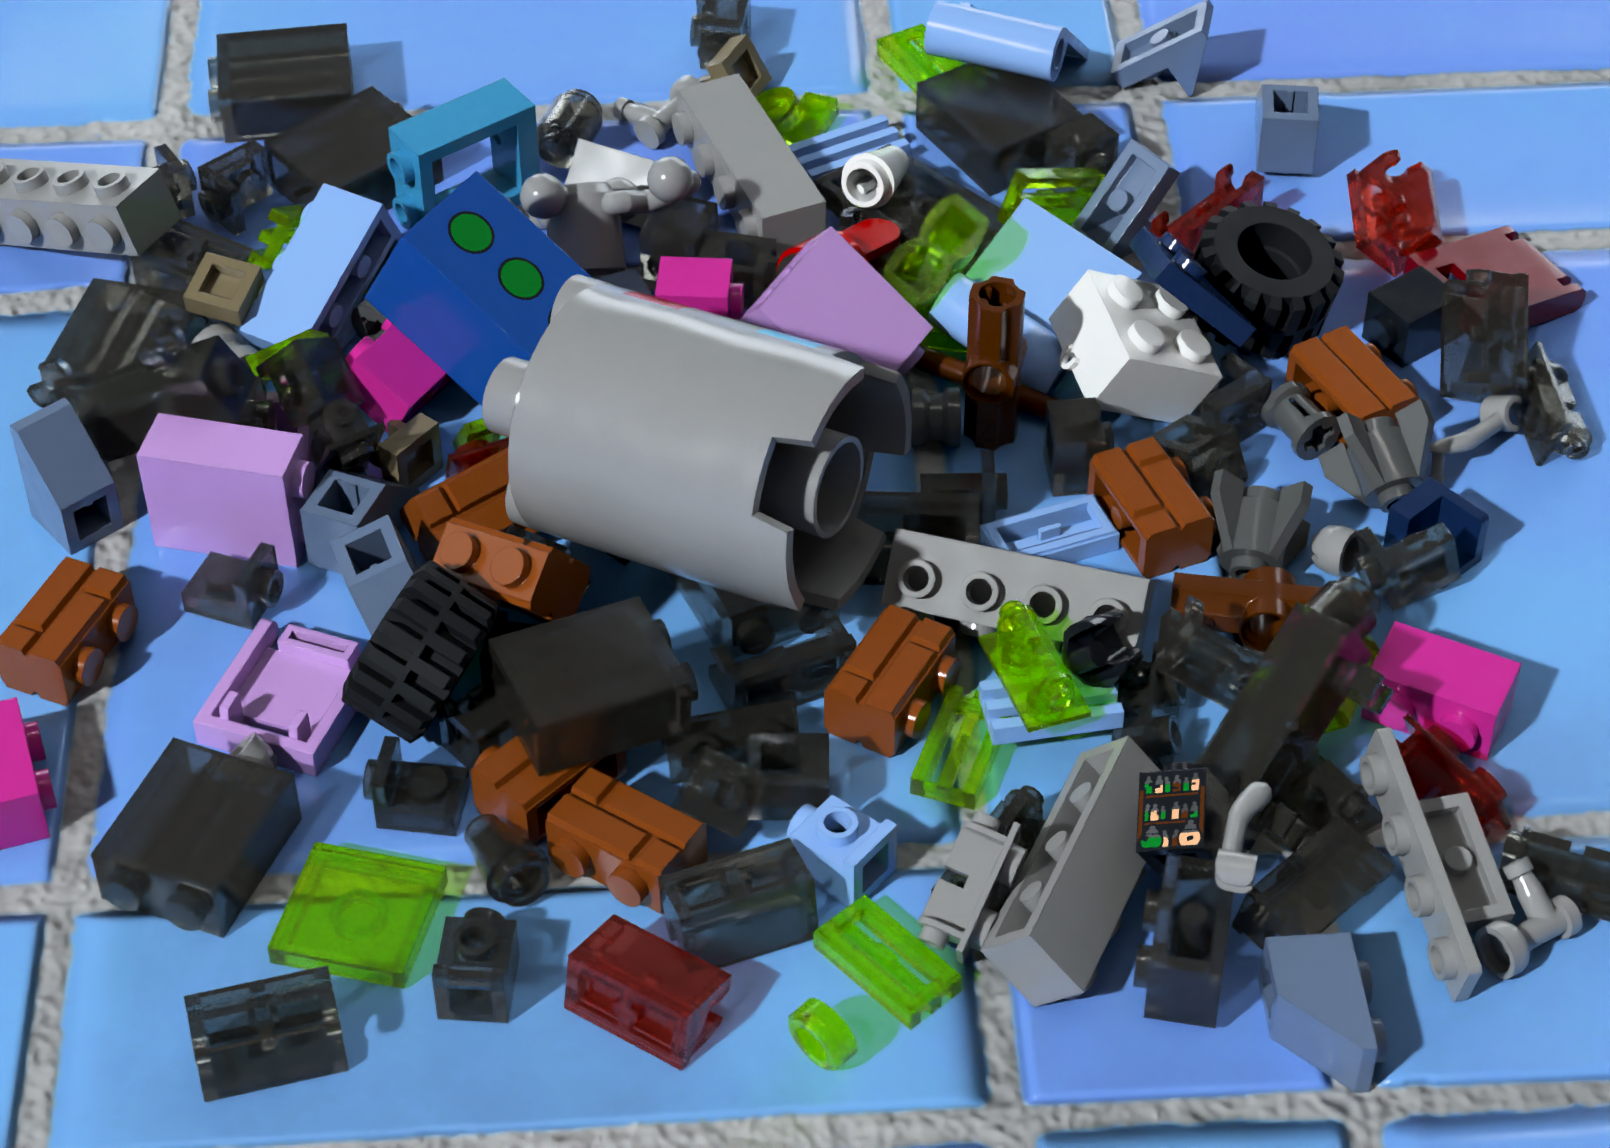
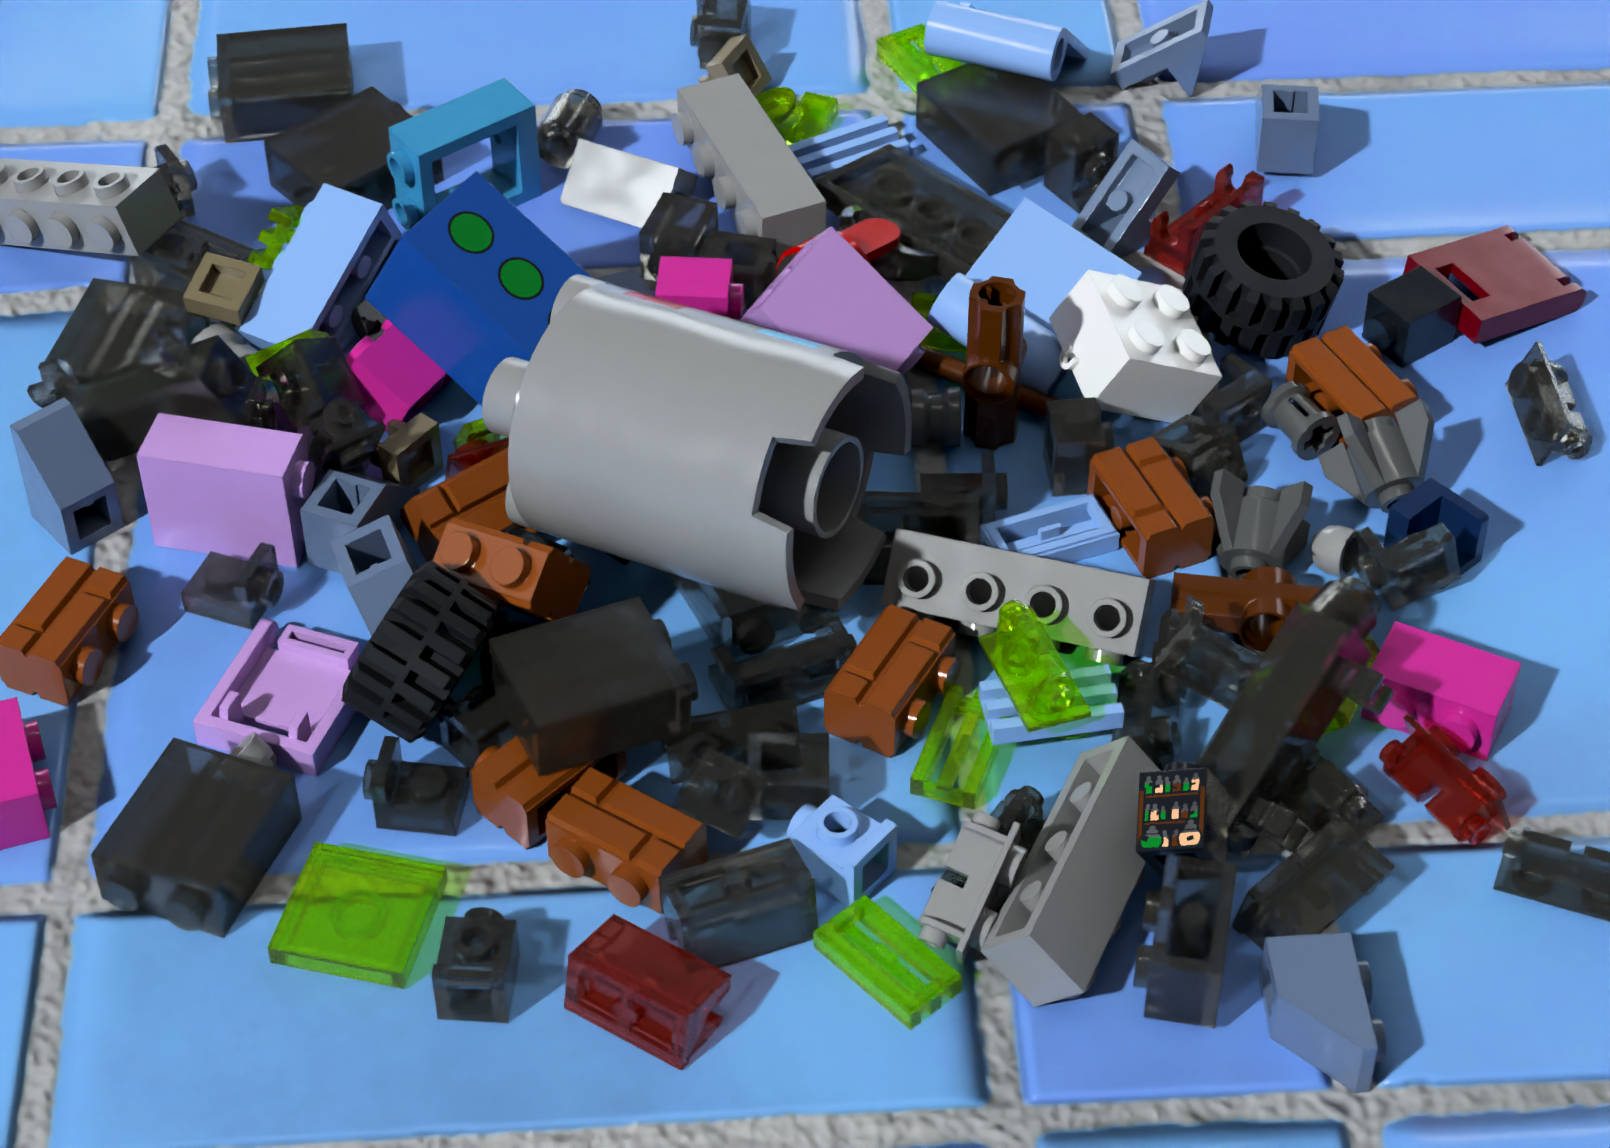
(233, 184): clear smoke bracket -> none
(266, 1033): clear smoke hinge -> none
(507, 861): clear smoke cone -> none
(588, 215): light grey wheel -> none
(649, 123): light grey piece -> none
(822, 1034): clear neon green tile -> none
(873, 176): white cone -> none
(941, 250): clear neon green brick -> none
(1060, 204): clear neon green tile -> none
(1095, 651): black arm -> none
(1182, 276): dark blue wing -> none
(1235, 869): light grey piece -> none
(1393, 212): clear red hinge -> none
(1444, 860): light grey bracket -> none
(1484, 335): clear smoke hinge -> none
(1493, 417): light grey piece -> none
(1507, 947): light grey piece -> none

